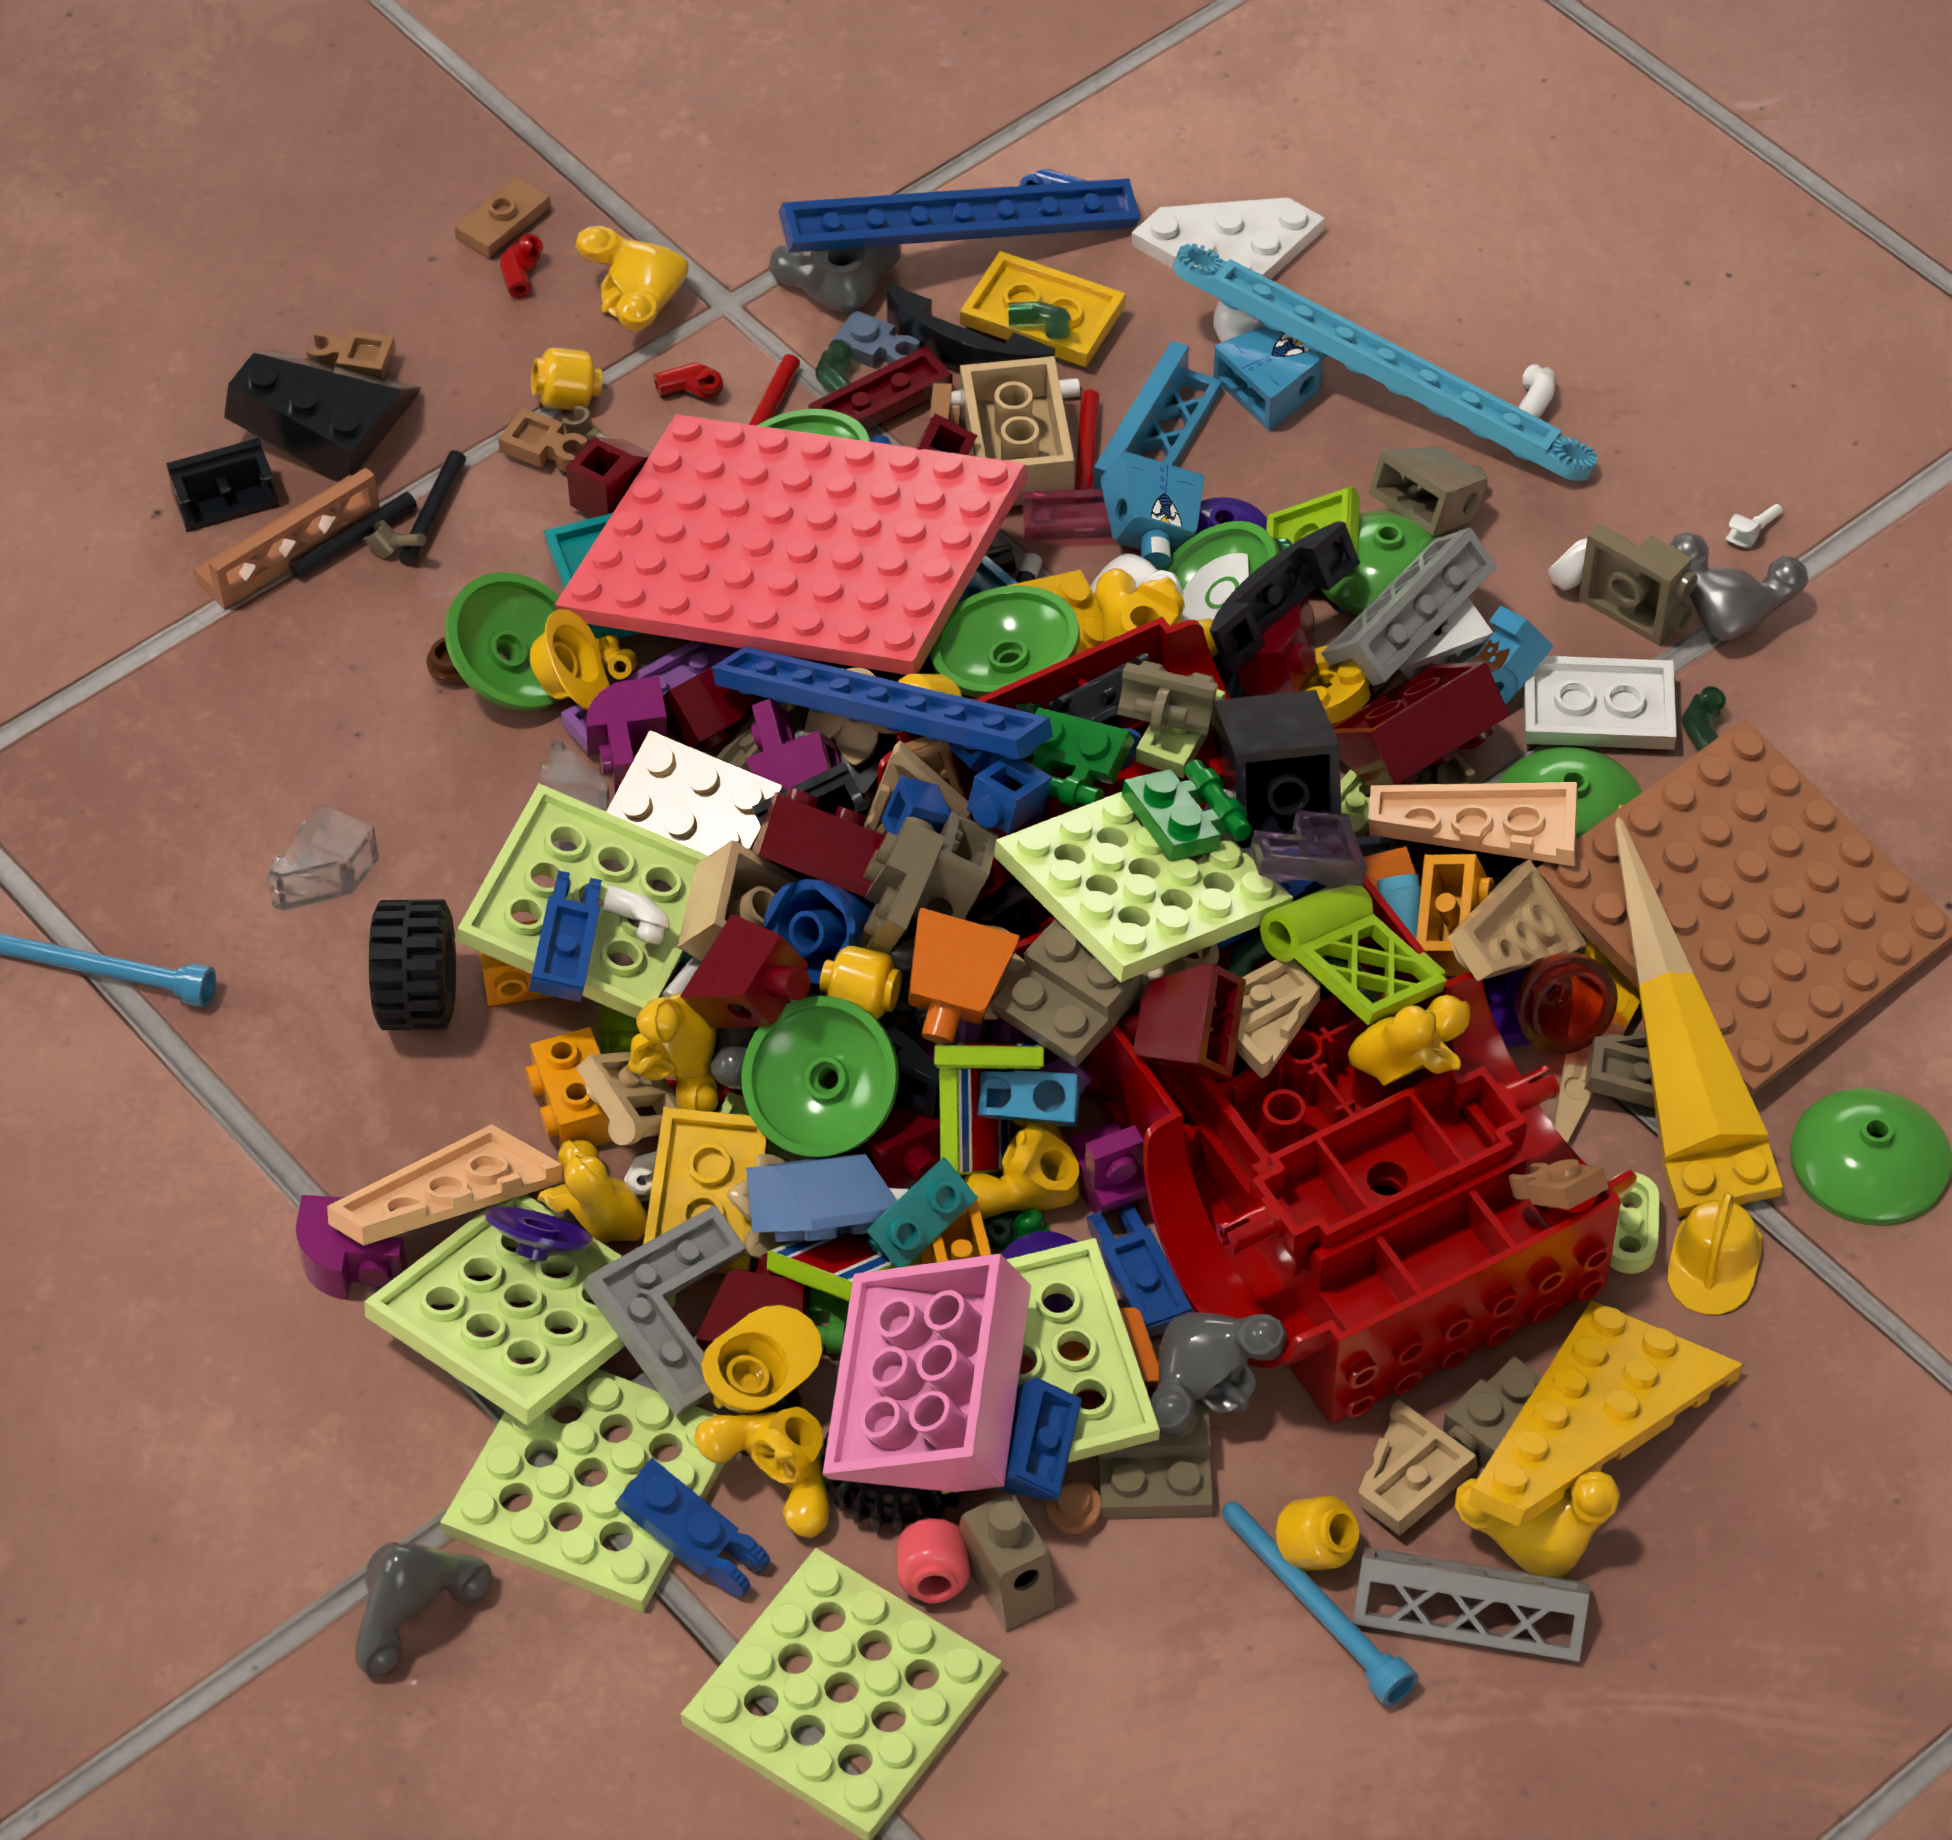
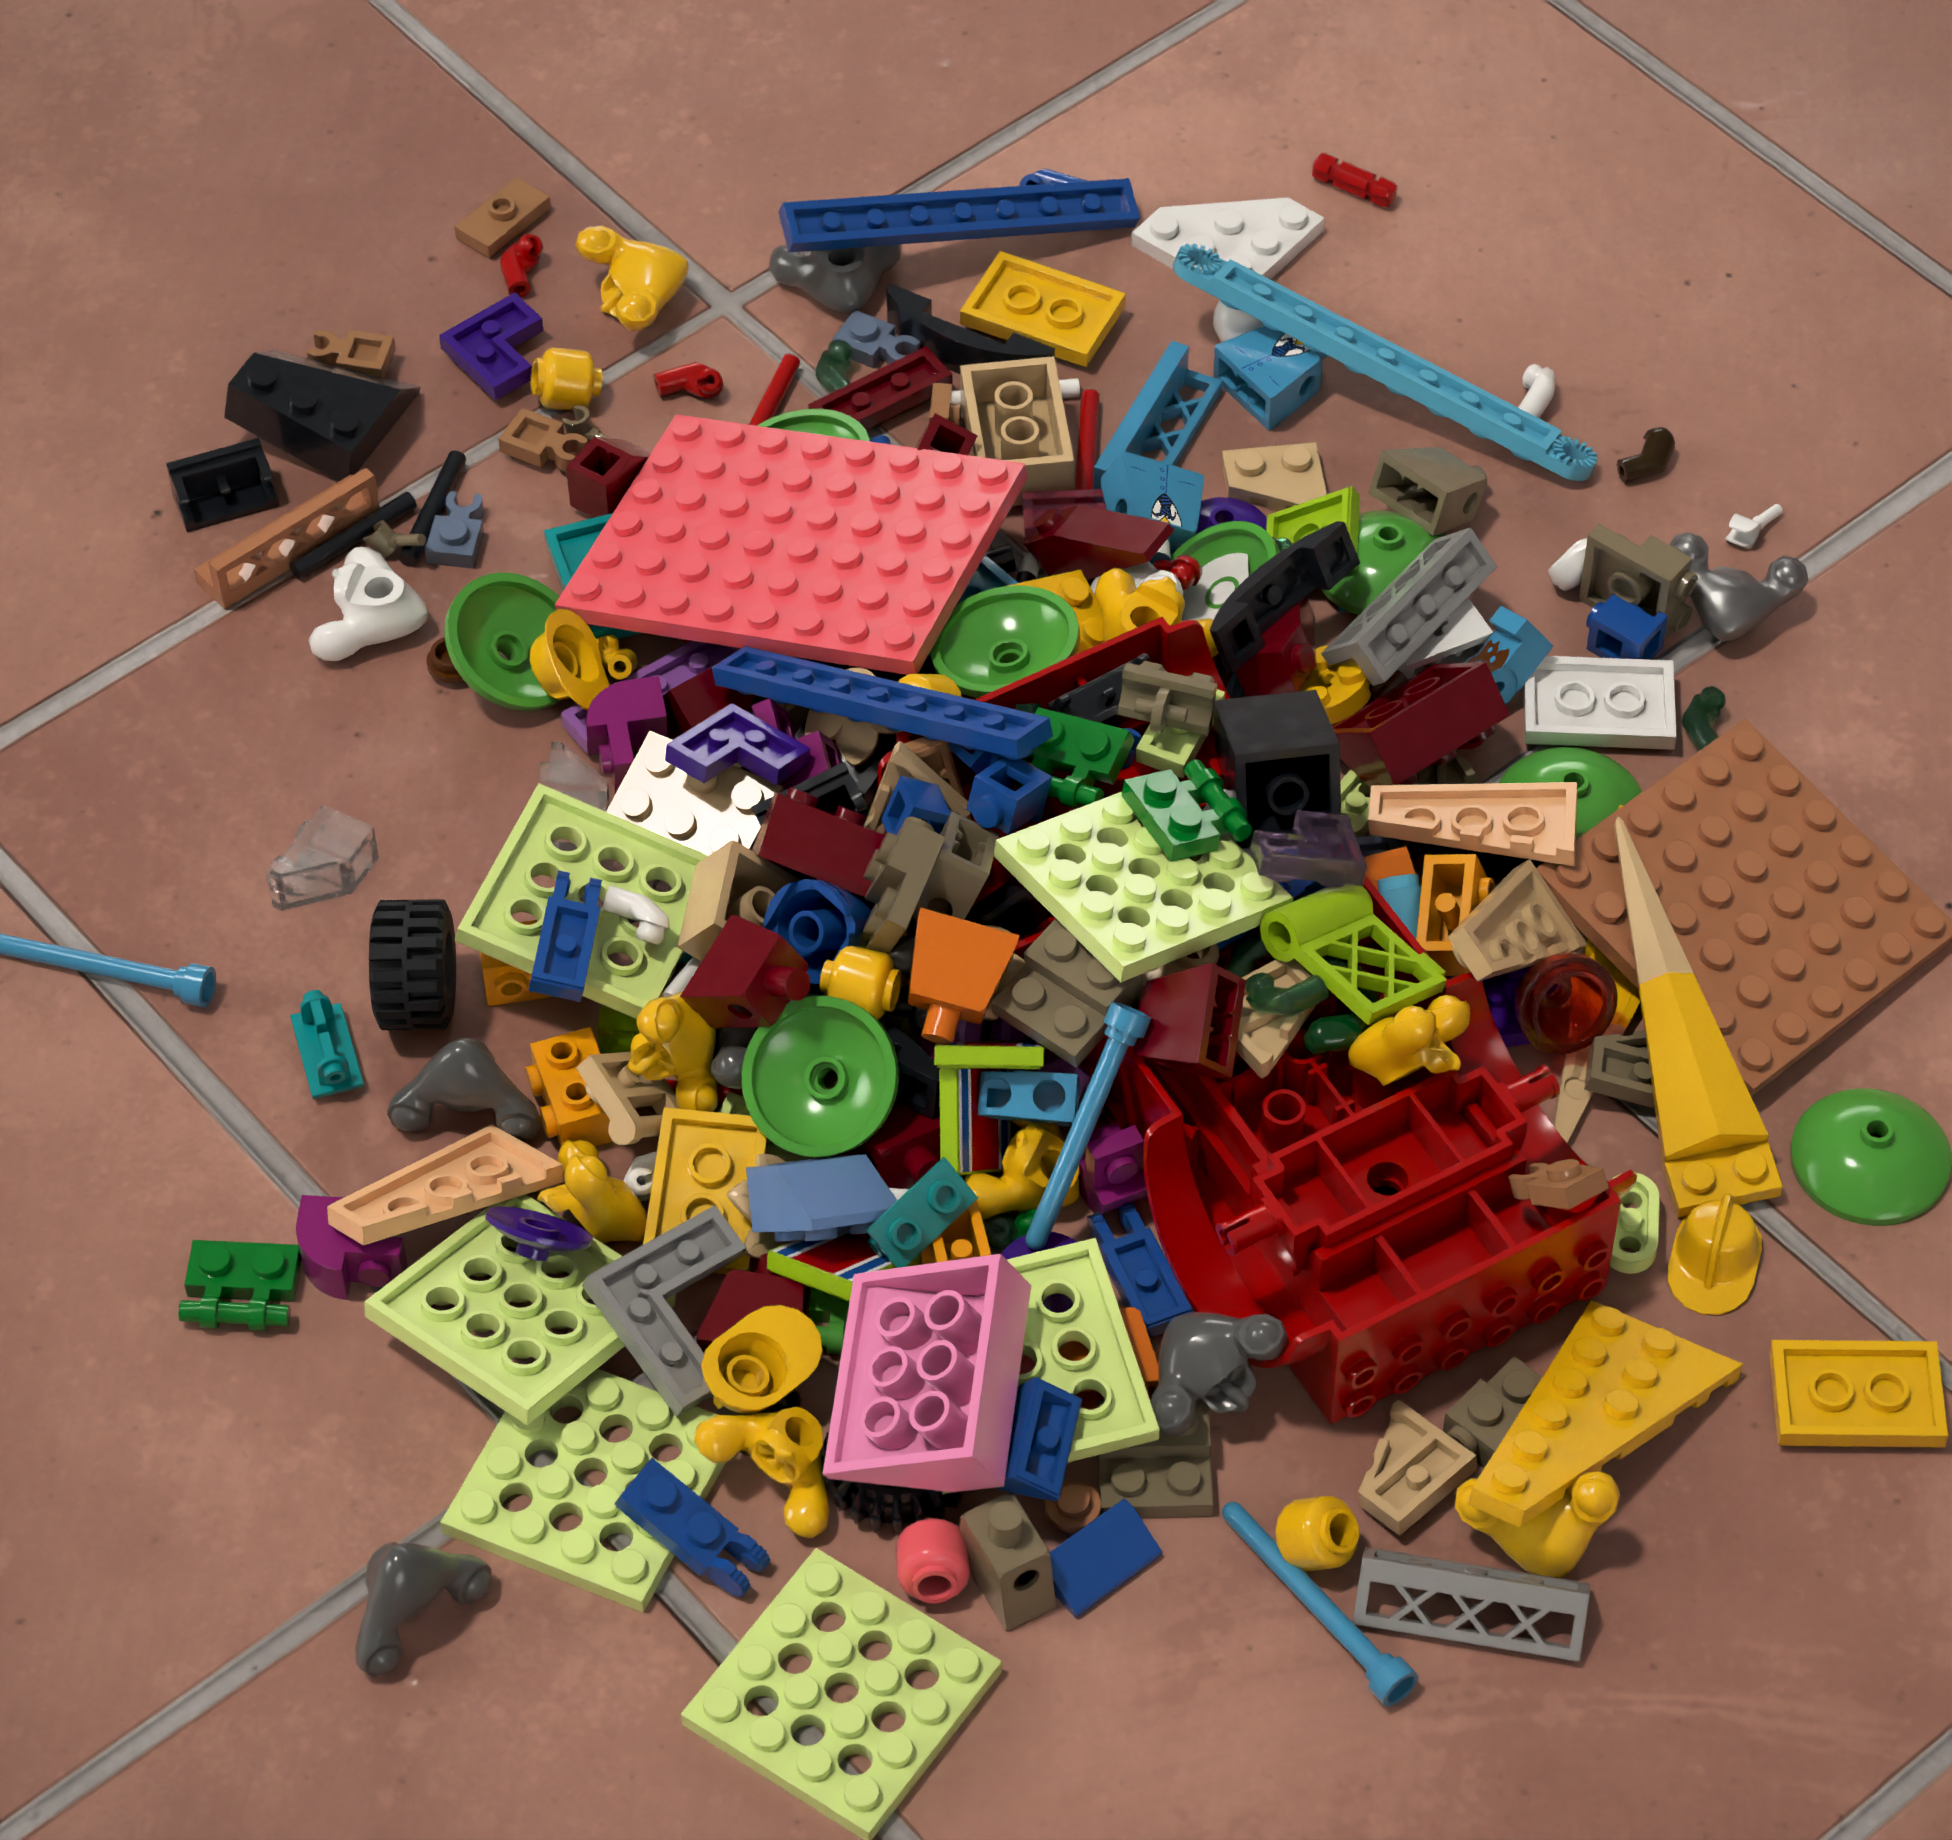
(240, 1272): none -> green plate
(325, 1046): none -> teal hinge
(374, 607): none -> white head
(458, 536): none -> sand blue plate
(464, 1080): none -> dark grey head
(487, 344): none -> dark purple plate
(737, 738): none -> dark purple plate
(1041, 313): clear green arm -> none
(1094, 540): none -> dark red slope
(1101, 1557): none -> blue slope
(1122, 1029): none -> dark azure piece
(1185, 567): none -> red arm
(1274, 475): none -> tan wing
(1284, 1001): none -> clear green arm
(1334, 1033): none -> dark green arm
(1354, 180): none -> red axle
(1624, 630): none -> blue brick
(1653, 457): none -> dark brown arm
(1858, 1393): none -> yellow plate

